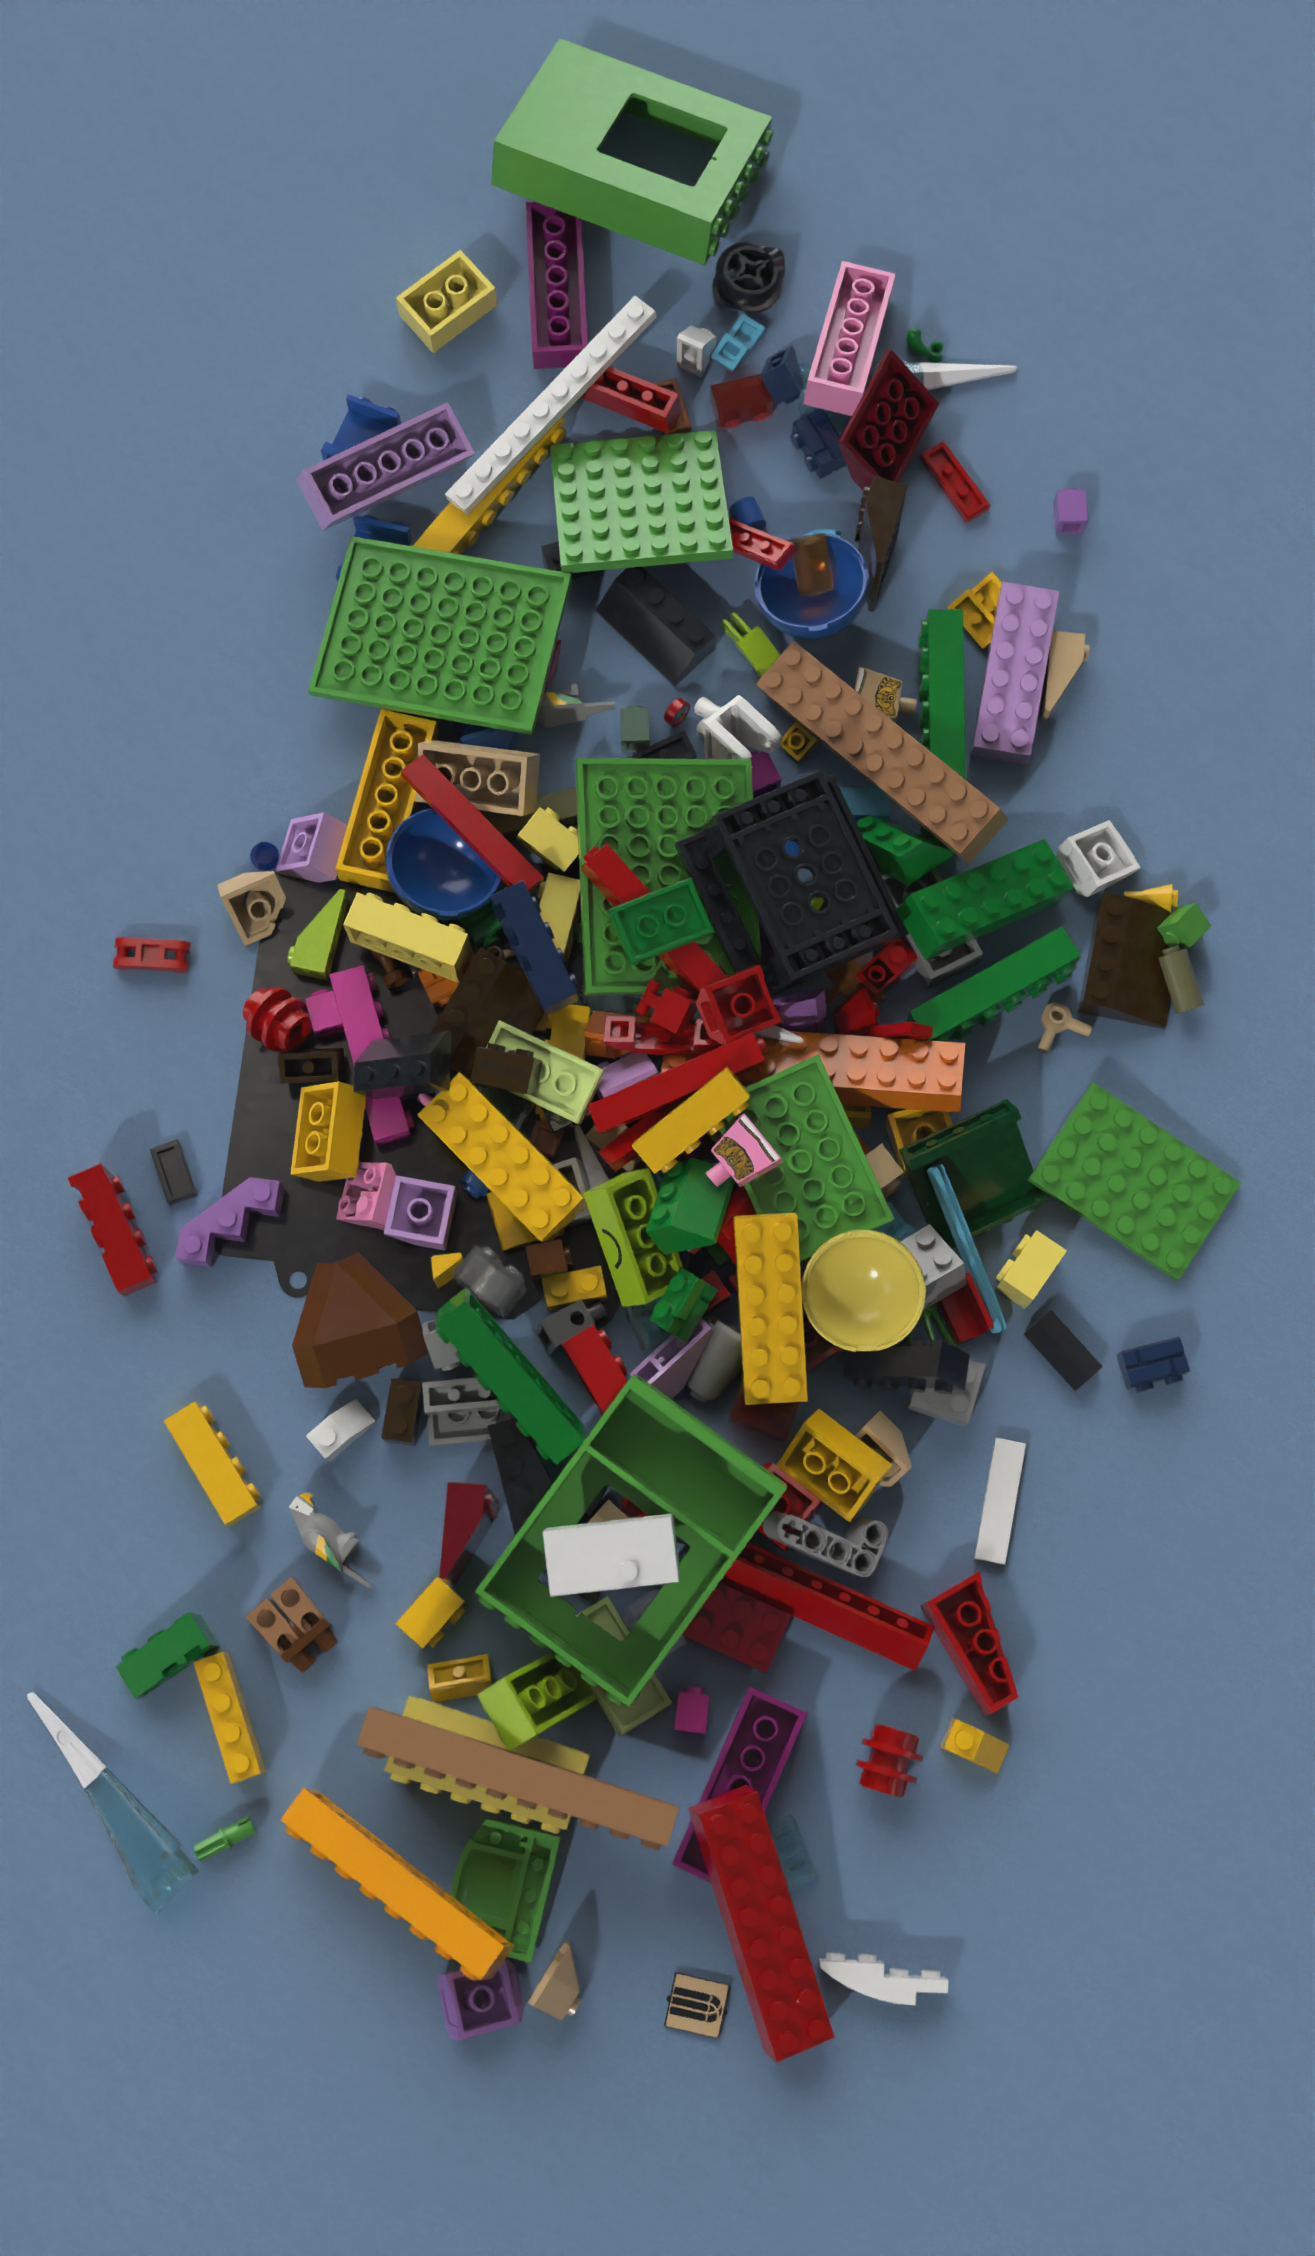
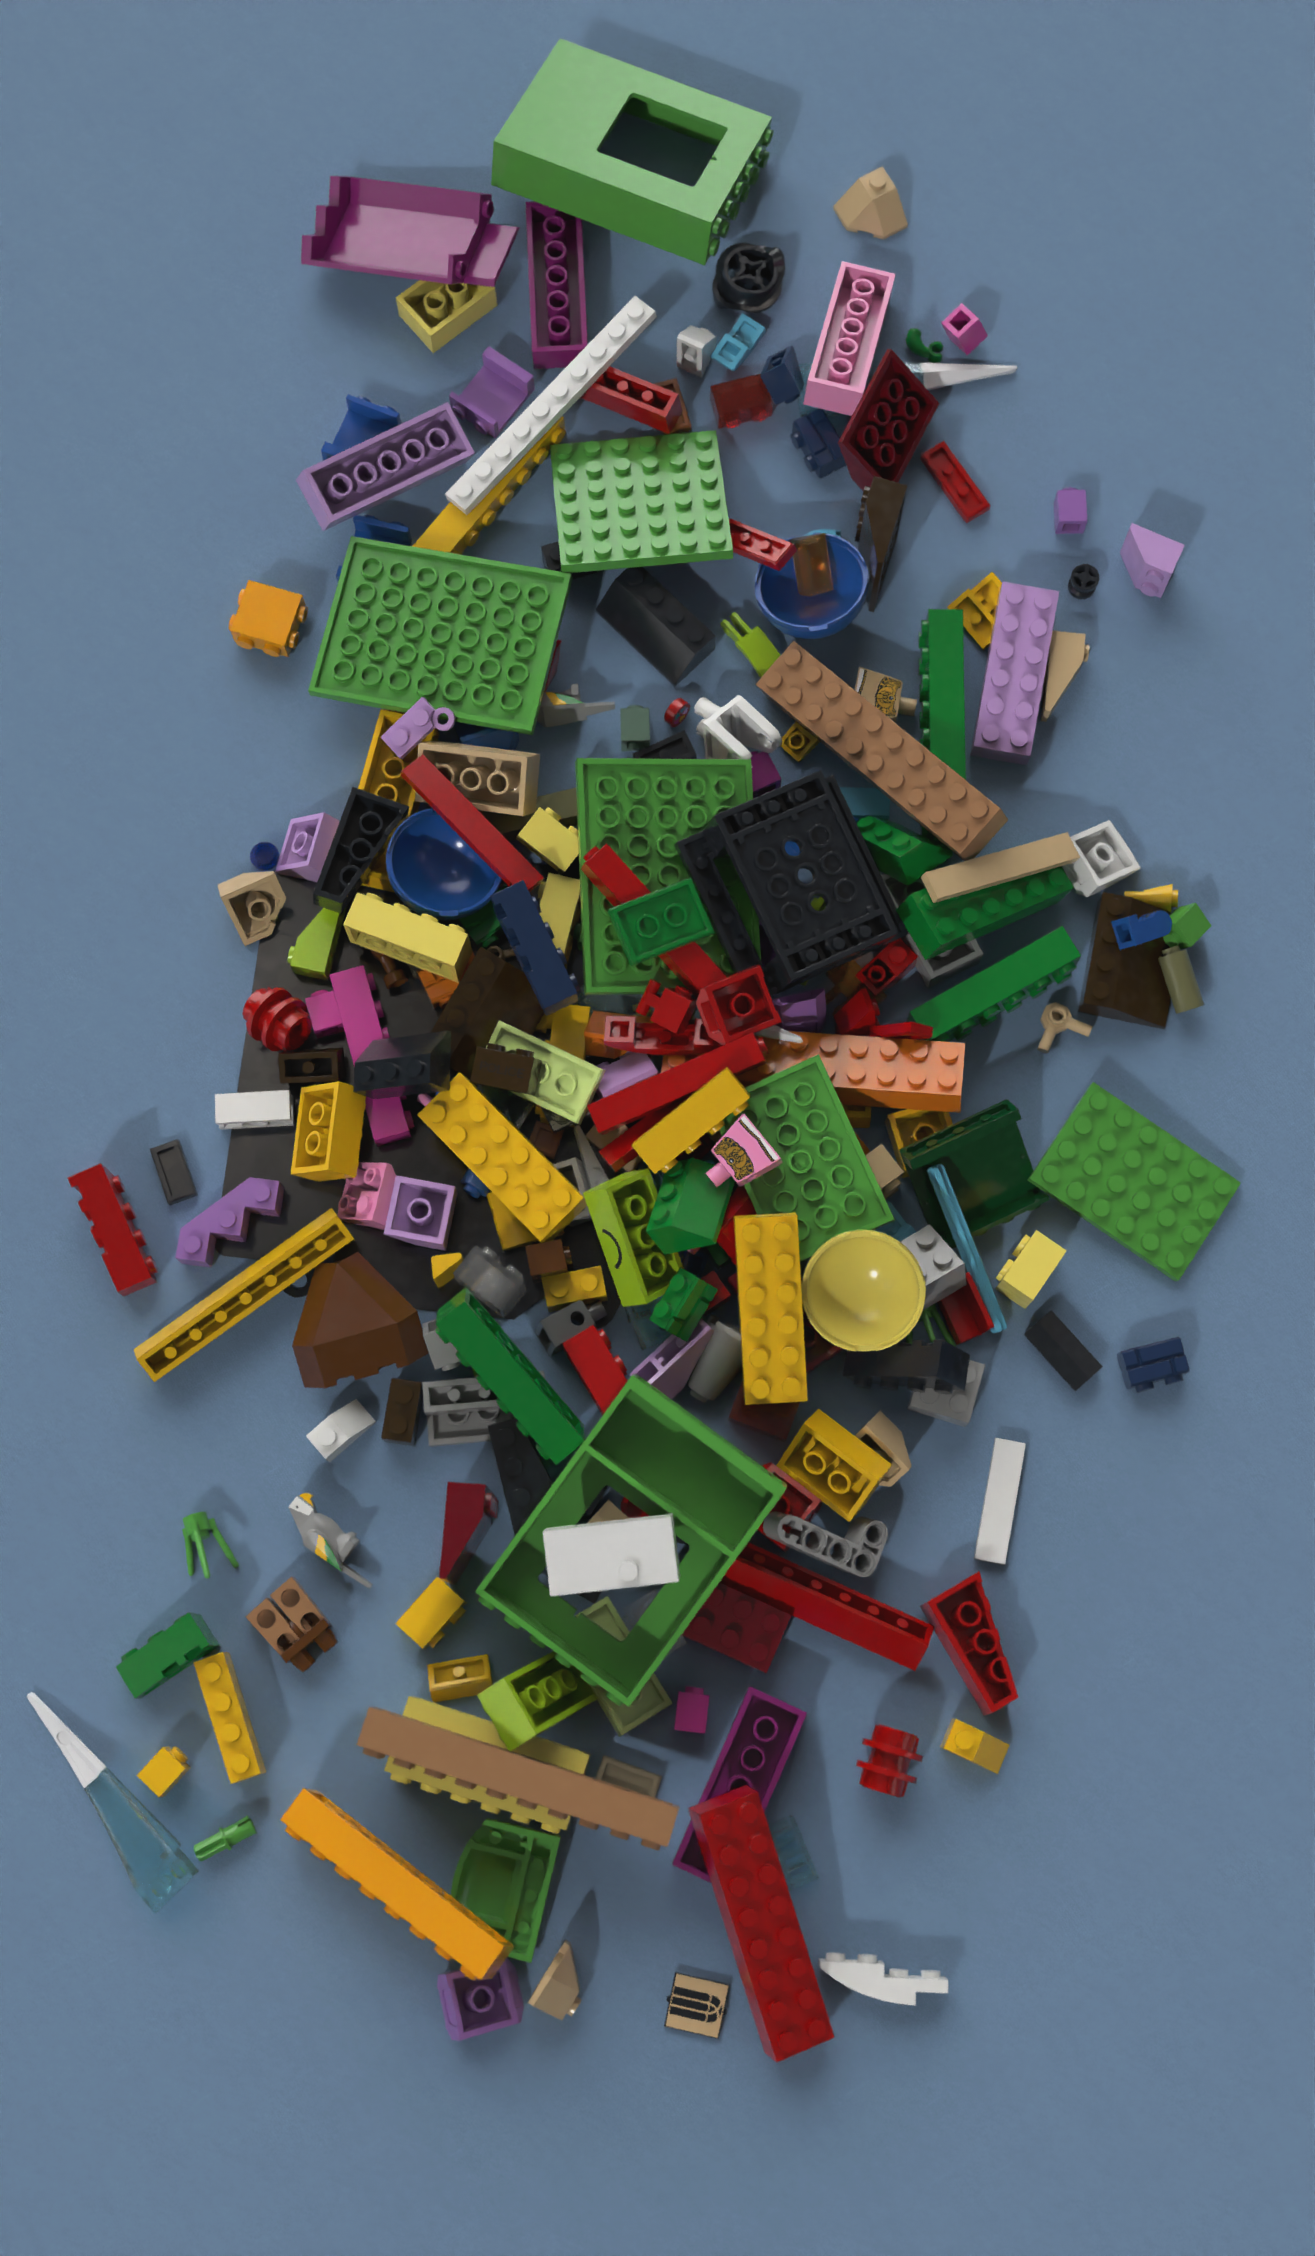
(151, 954): red plate -> none
(164, 1770): none -> yellow brick
(197, 1529): none -> bright green plant
(213, 1464): yellow brick -> none
(242, 1295): none -> yellow brick
(254, 1109): none -> white piece
(268, 619): none -> light orange brick
(356, 847): none -> black wedge
(408, 232): none -> magenta panel
(415, 726): none -> lavender hinge
(493, 394): none -> medium lavender panel
(628, 1776): none -> dark tan tile
(747, 512): blue brick -> none
(872, 206): none -> tan slope
(964, 329): none -> dark pink brick
(1000, 867): none -> tan tile
(1087, 575): none -> black wheel
(1134, 931): none -> blue leg
(1150, 559): none -> lavender slope

